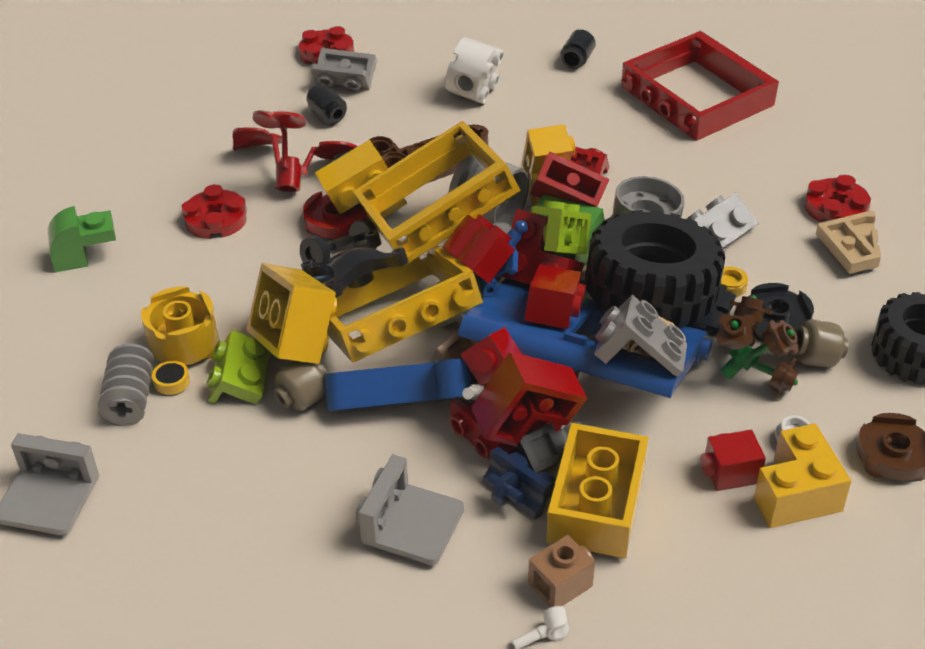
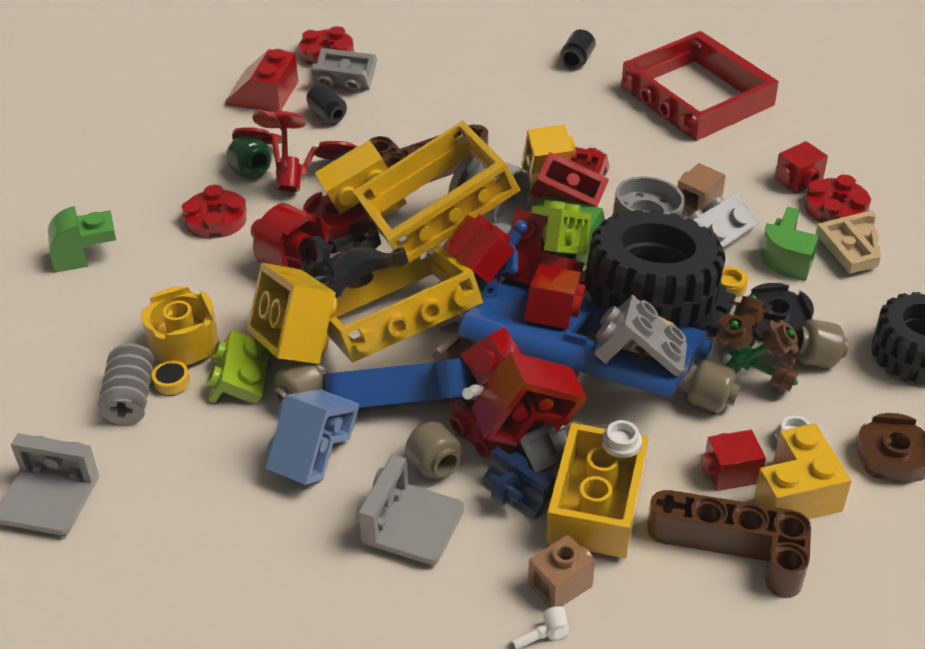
(249, 157): none -> dark green head
(266, 82): none -> red slope
(281, 232): none -> red brick
(306, 433): none -> medium blue brick
(433, 450): none -> dark tan head
(473, 70): white brick -> none
(622, 439): none -> white plate
(700, 187): none -> medium nougat brick
(711, 386): none -> dark tan head
(738, 530): none -> reddish brown beam
(788, 249): none -> bright green brick
(800, 166): none -> red brick

